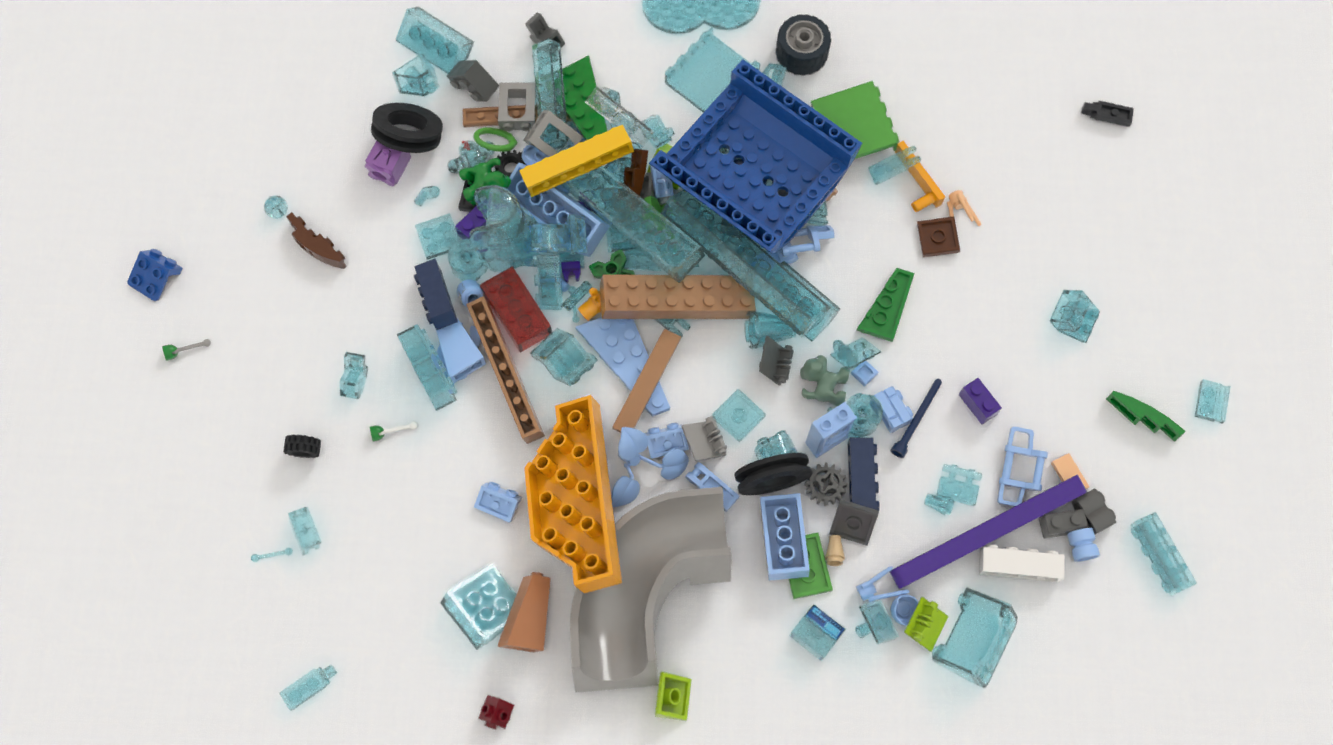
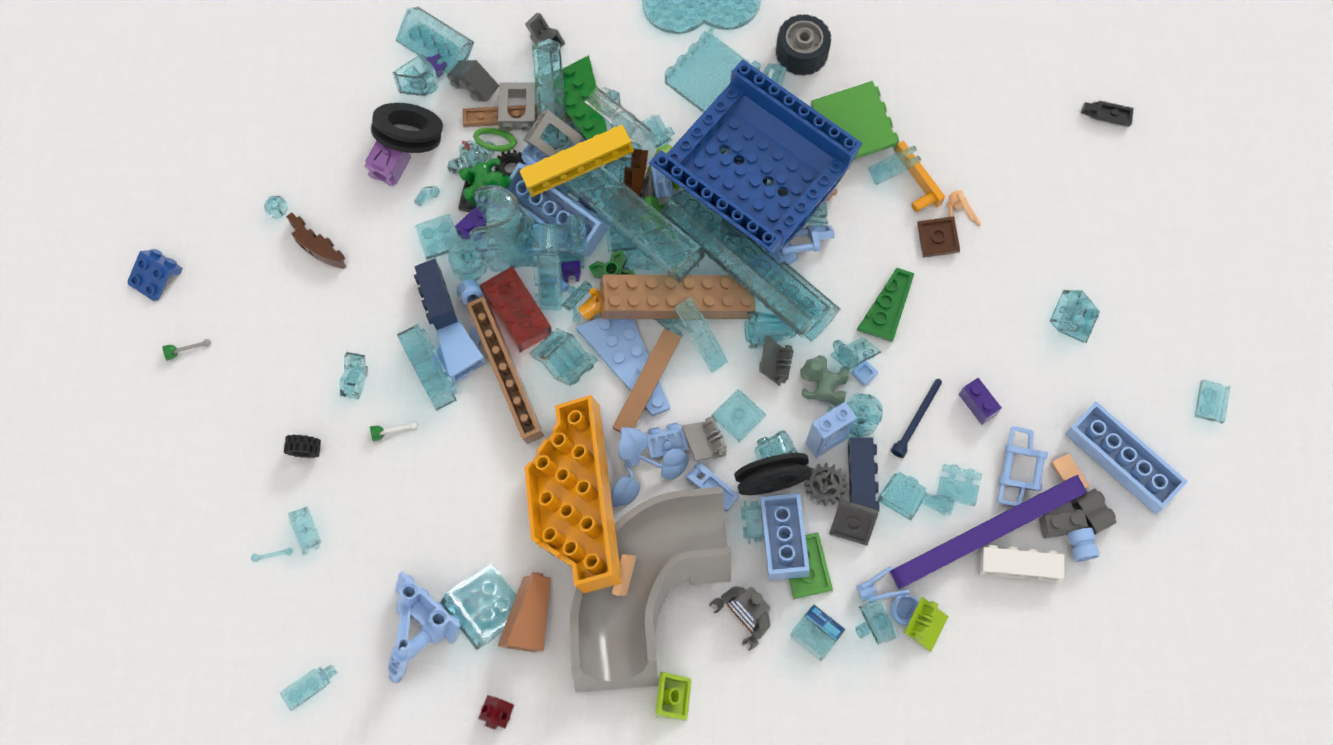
(429, 614): none -> light blue plate
(439, 68): none -> dark purple tile
(497, 501): light blue bracket -> none
(626, 567): none -> light nougat tile
(701, 334): none -> clear light blue slope
(749, 609): none -> dark grey torso
(752, 513): none -> clear light blue hinge
(835, 553): tan cone -> none
(894, 411): light blue brick -> none
(903, 495): none -> clear light blue torso
(977, 637): clear light blue windscreen -> none
(1126, 458): none -> light blue brick
(1138, 411): green slope -> none
(1163, 554): clear light blue brick -> none

